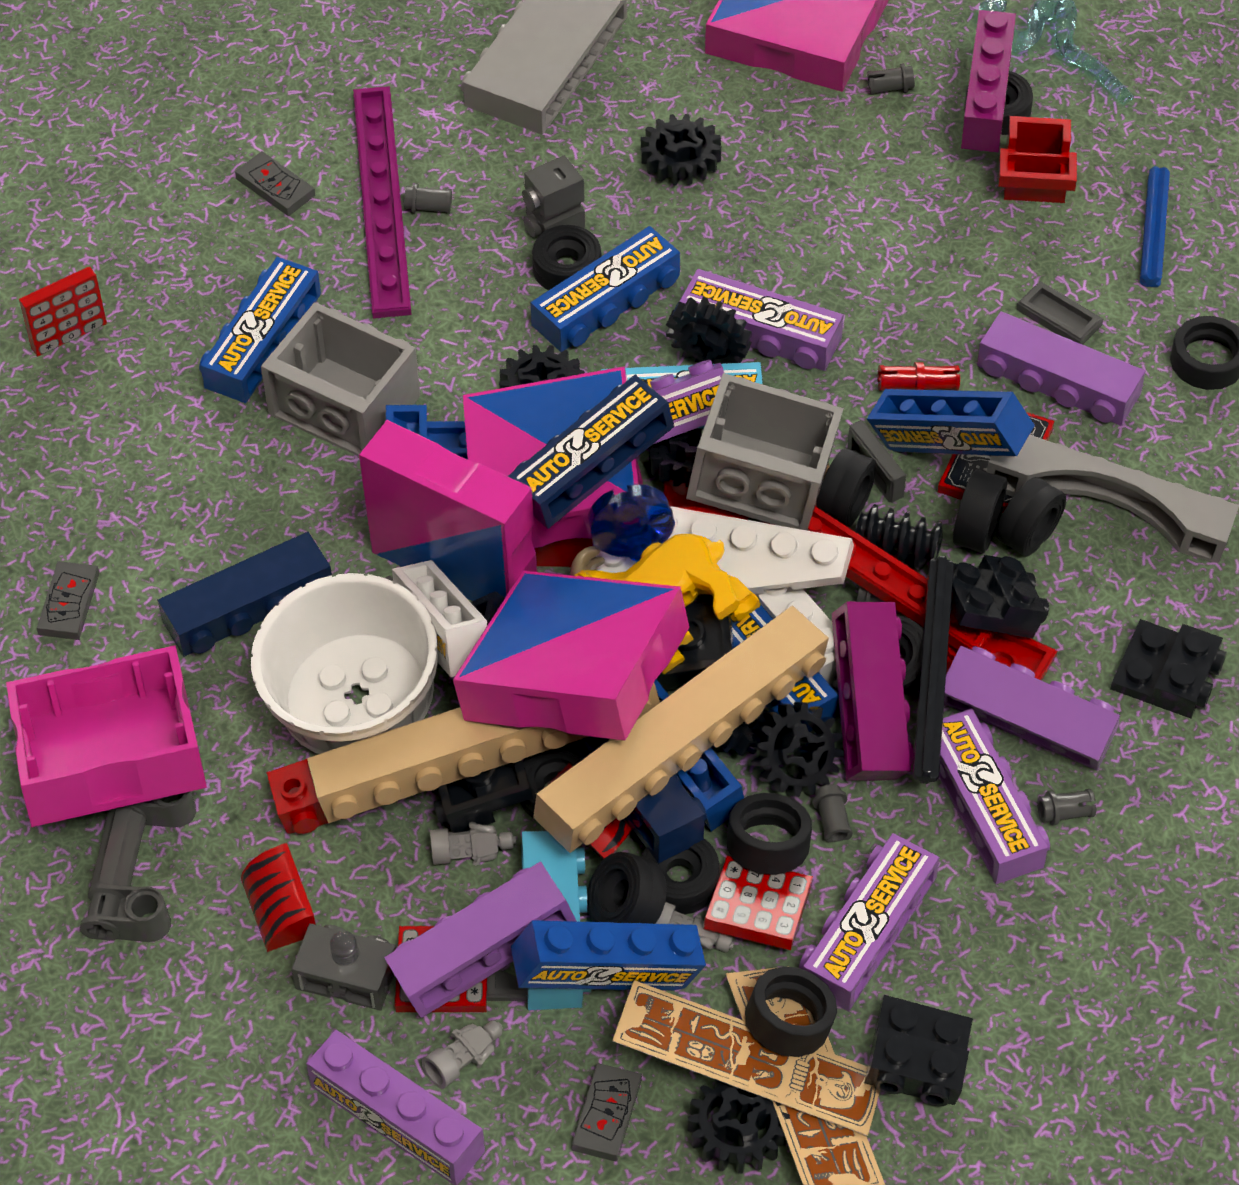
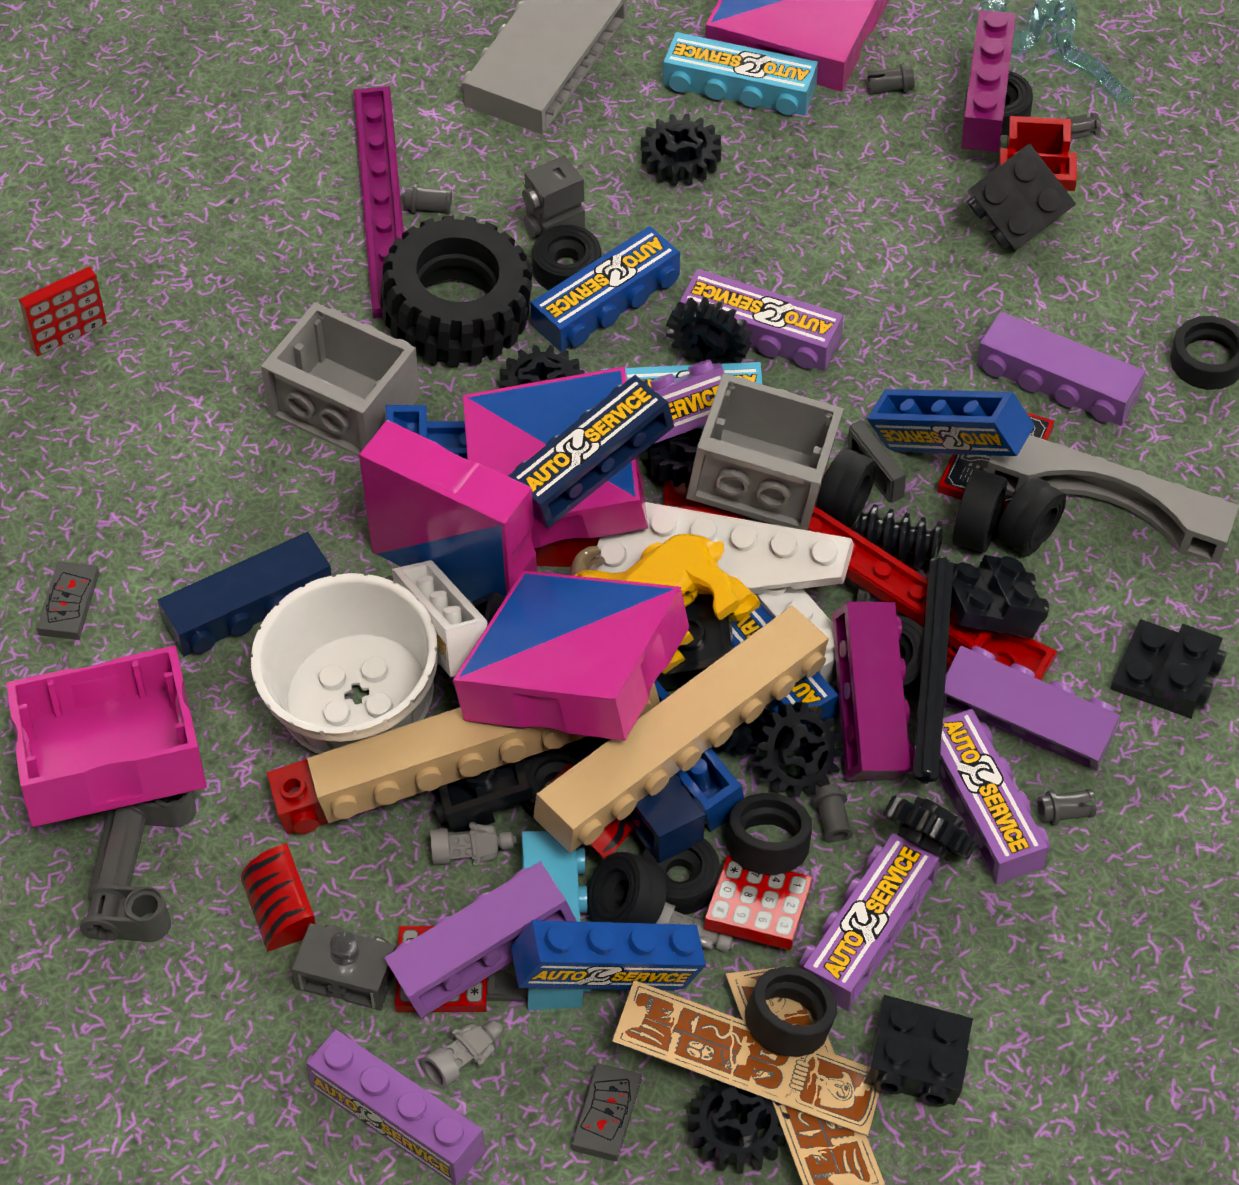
(260, 325): blue brick -> none
(275, 183): dark grey tile -> none
(456, 252): none -> black tyre
(630, 540): clear blue plate -> none
(740, 74): none -> medium azure brick
(918, 377): red pin -> none
(930, 827): none -> black gear
(1019, 198): none -> black plate
(1059, 313): dark grey tile -> none
(1083, 125): none -> dark grey piece
(1154, 227): blue axle -> none

